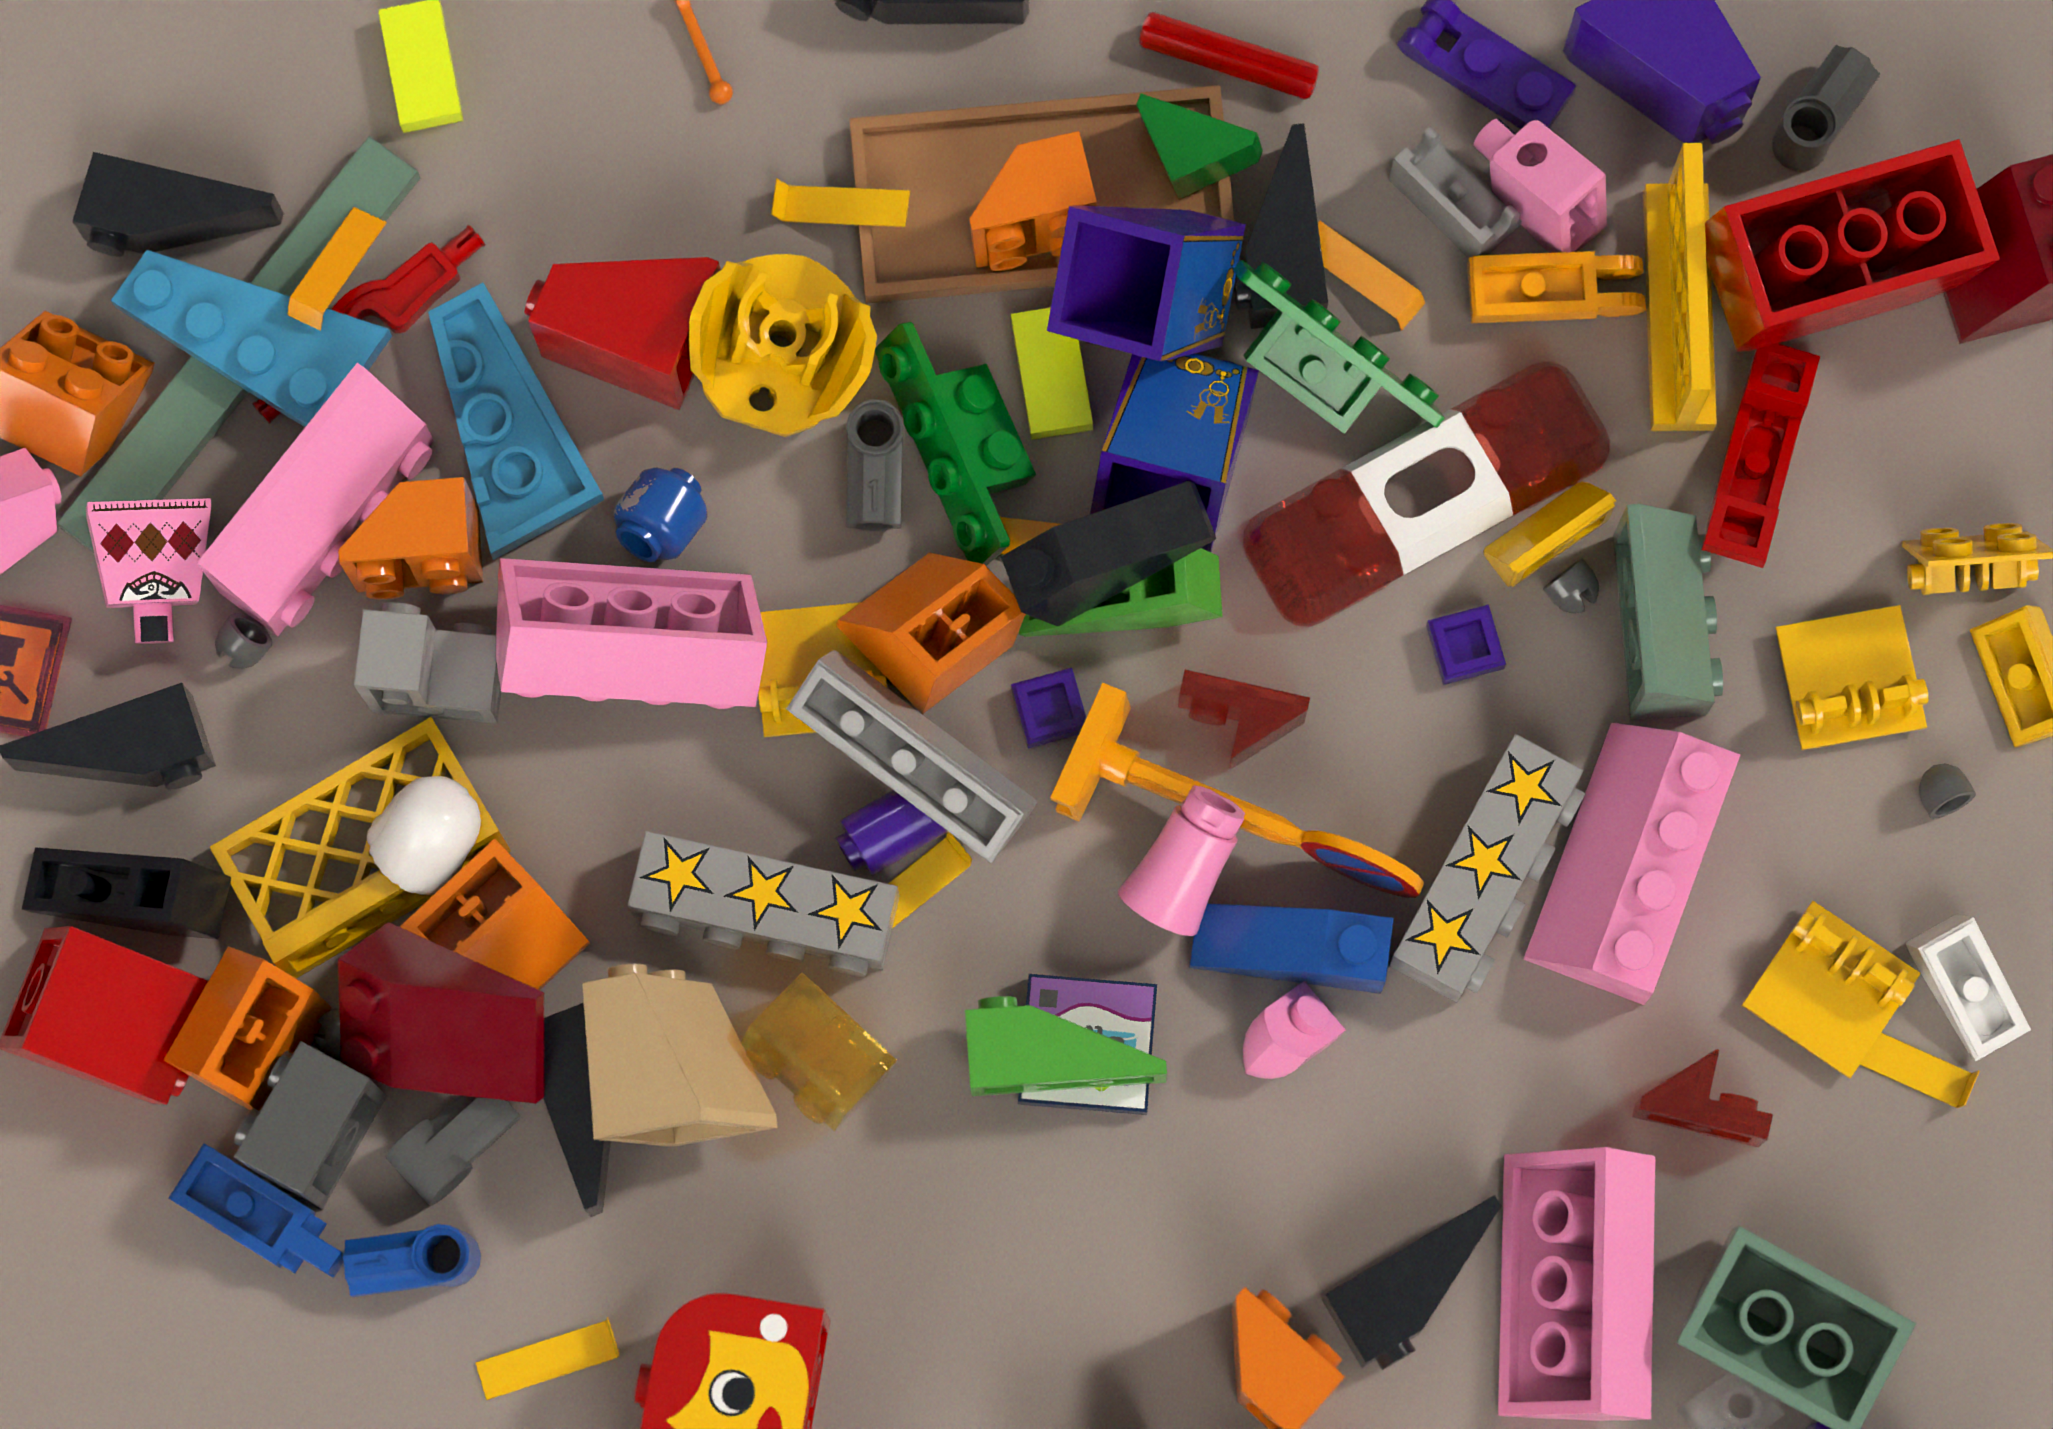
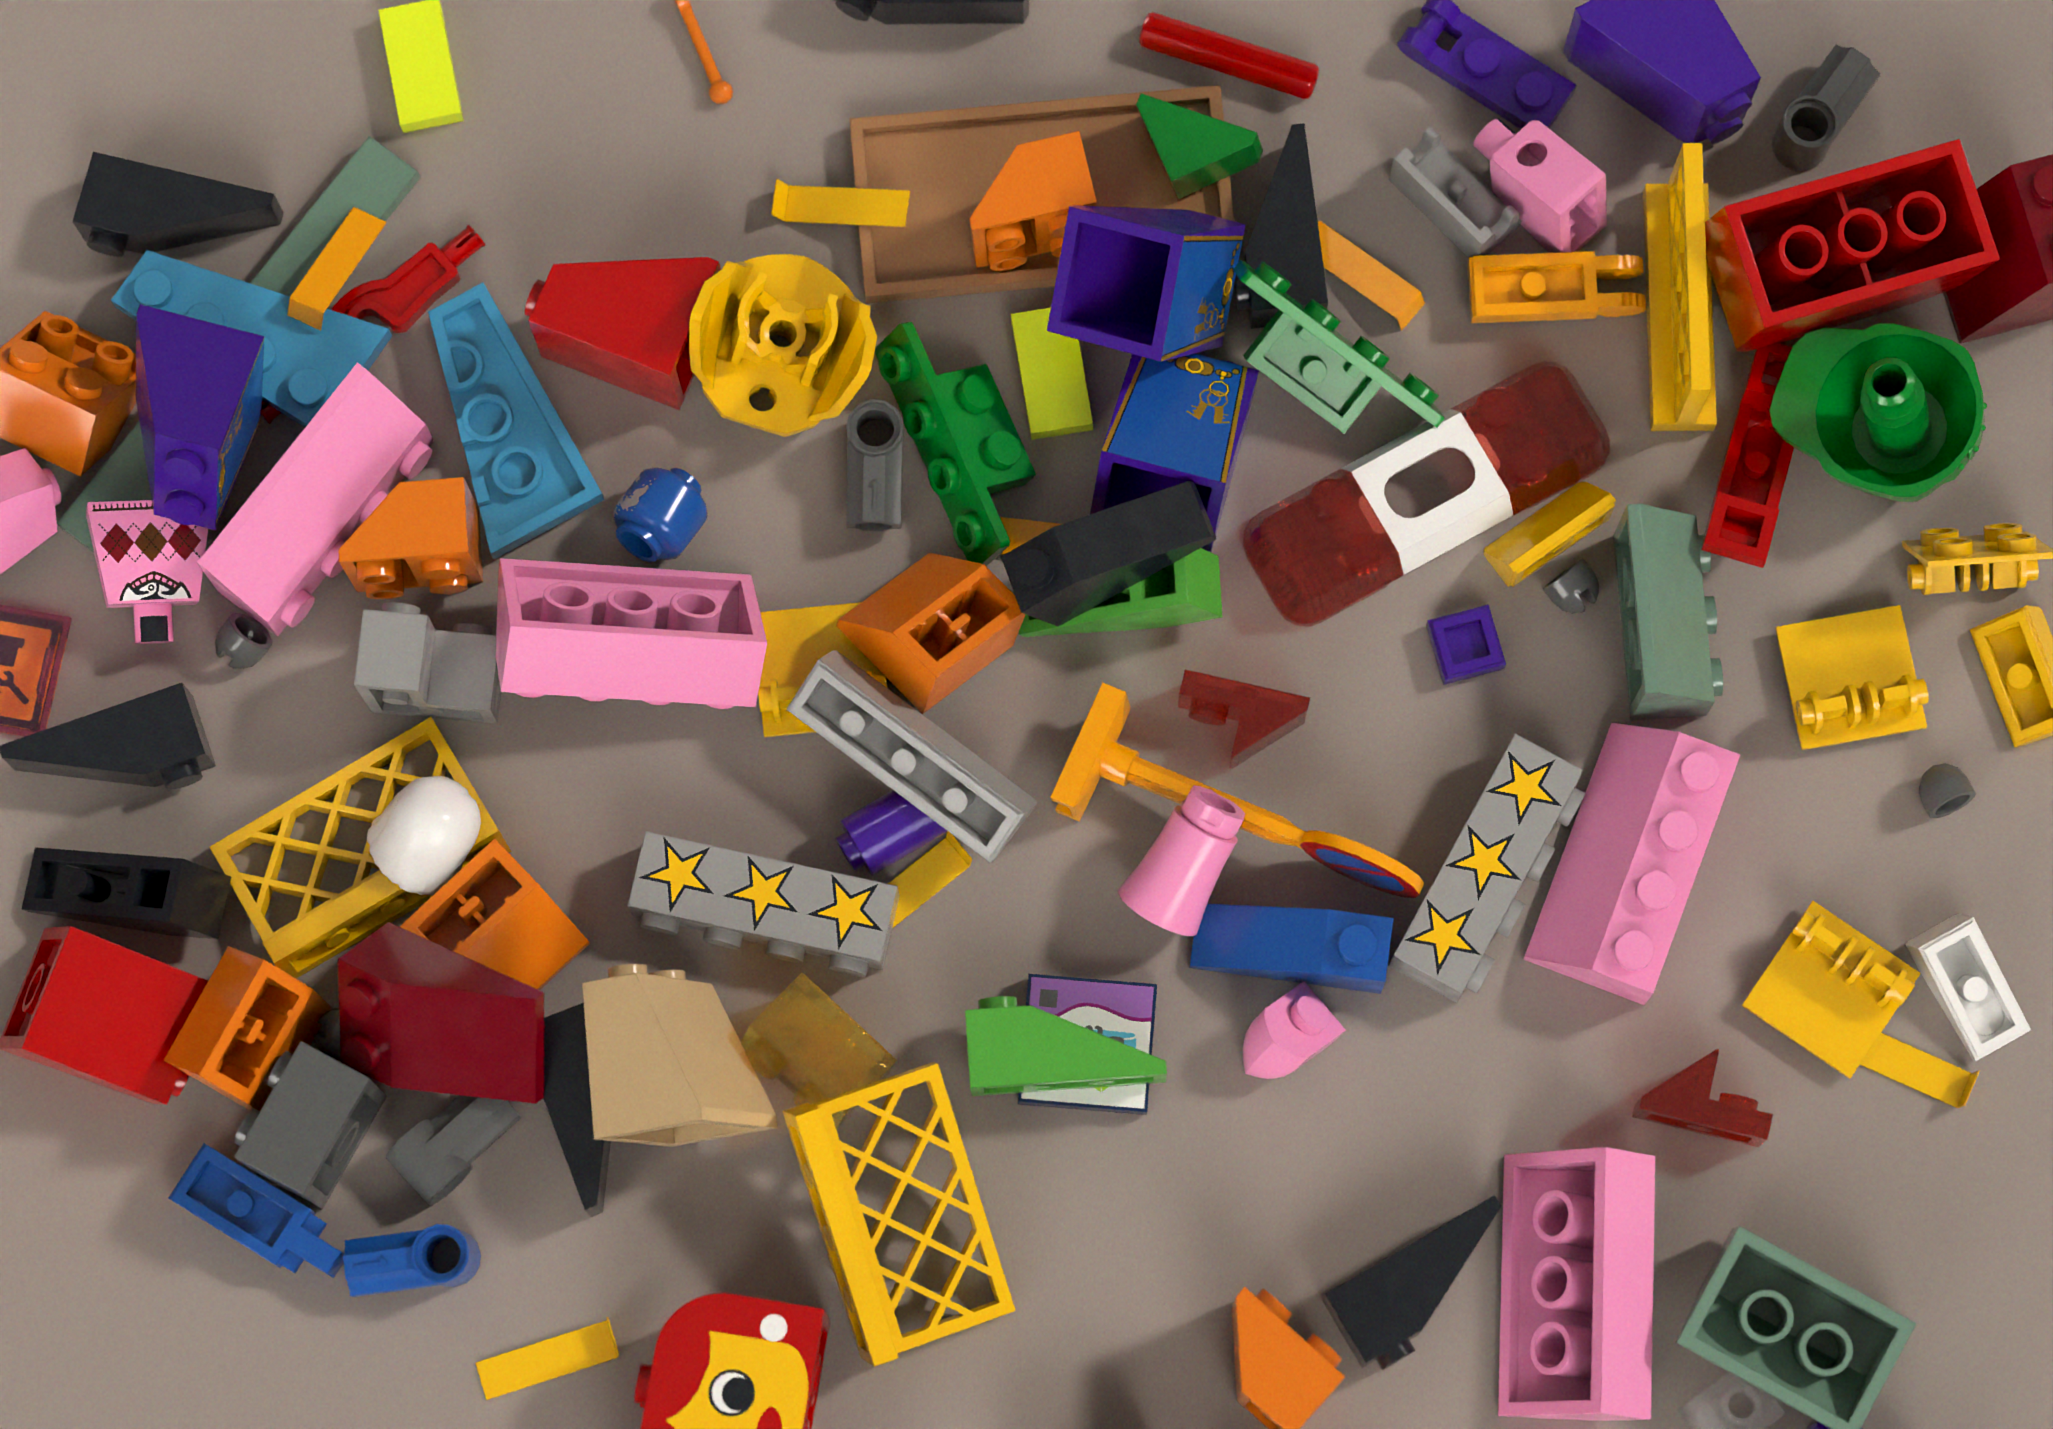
(195, 410): none -> dark purple slope
(845, 1229): none -> yellow fence
(1049, 707): dark purple tile -> none
(1881, 408): none -> green piece

